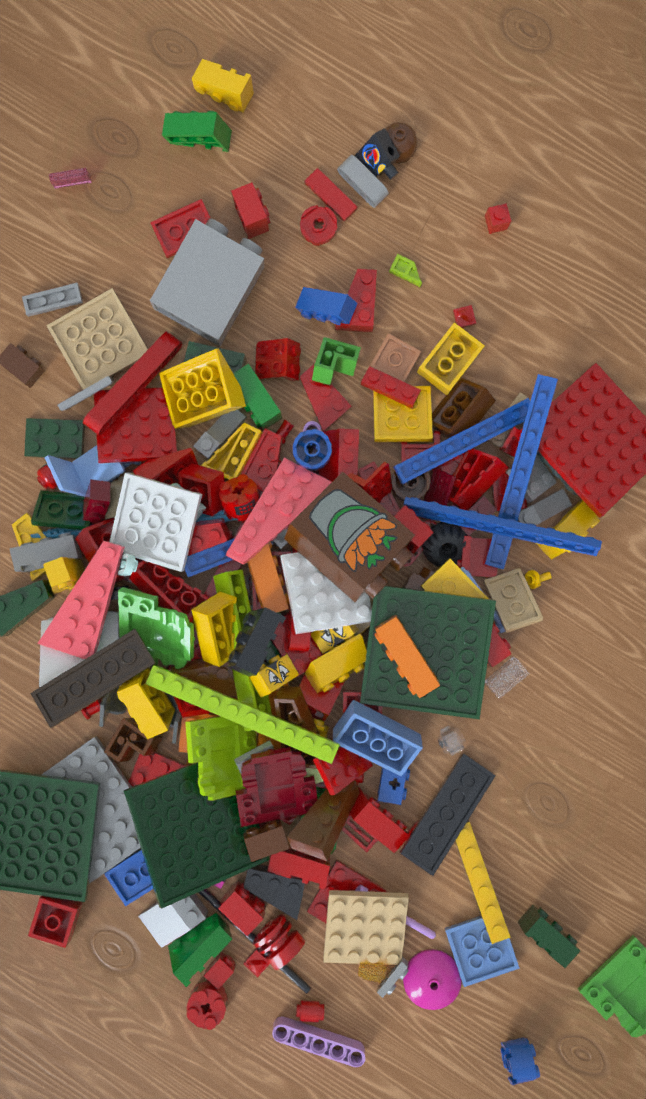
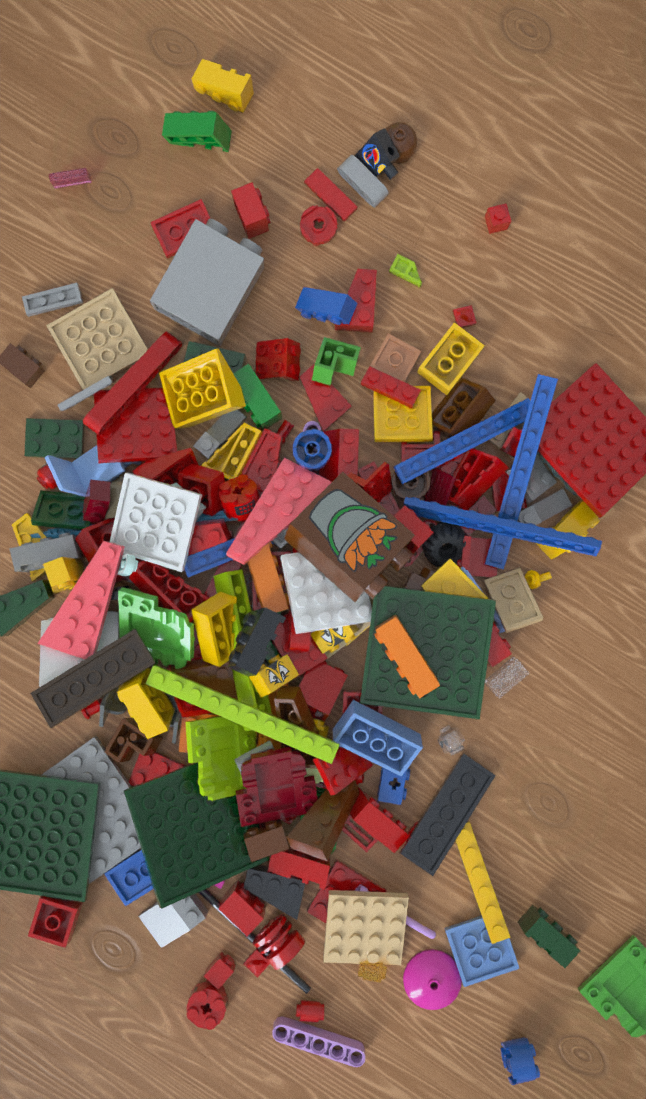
(197, 947): green wedge -> none
(337, 664): yellow slope -> none
(388, 984): light grey plate -> none

